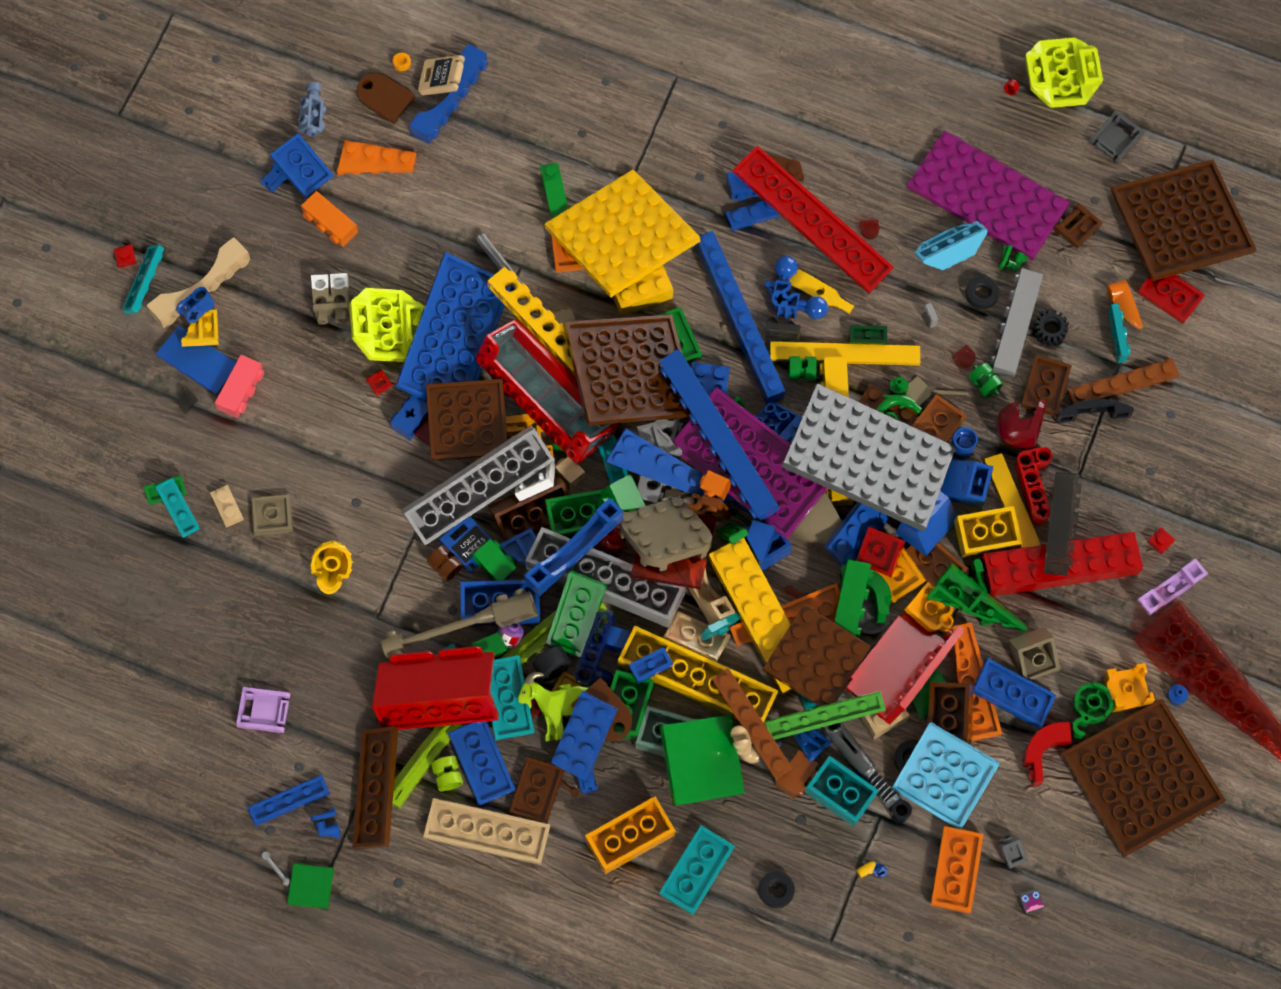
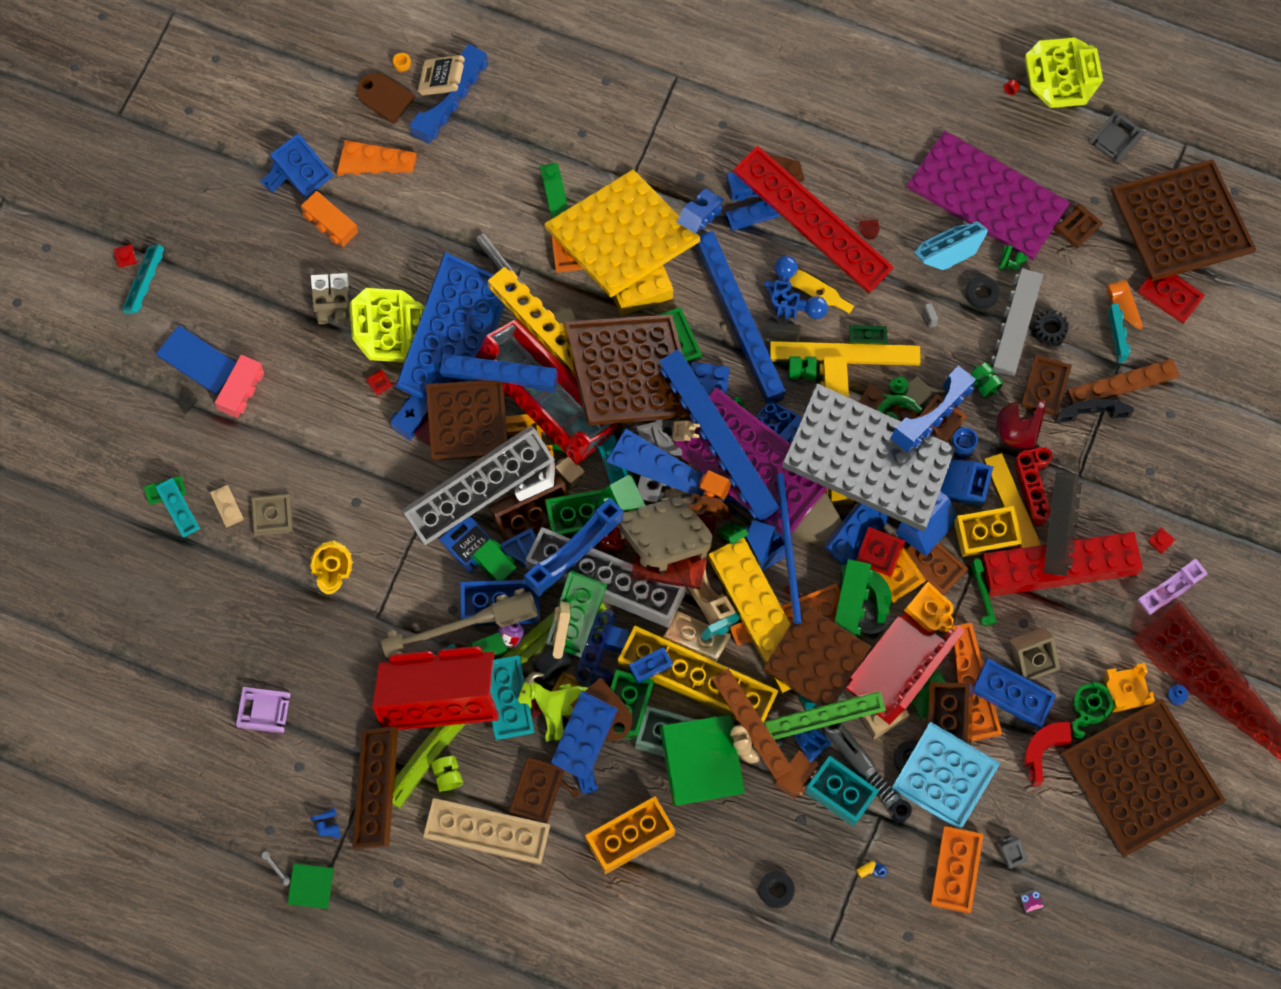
(196, 303): blue piece -> none
(203, 331): yellow wing -> none
(230, 259): tan arch -> none
(288, 800): blue tile -> none
(311, 111): sand blue brick -> none
(447, 565): reddish brown wheel -> none
(470, 368): none -> blue arch
(481, 762): blue tile -> none
(562, 618): none -> tan container
(684, 430): none -> tan plate
(696, 870): teal plate -> none
(698, 214): none -> blue arch
(788, 549): none -> blue piece
(911, 431): none -> arch
(960, 591): green wedge -> none
(965, 357): clear red tile -> none

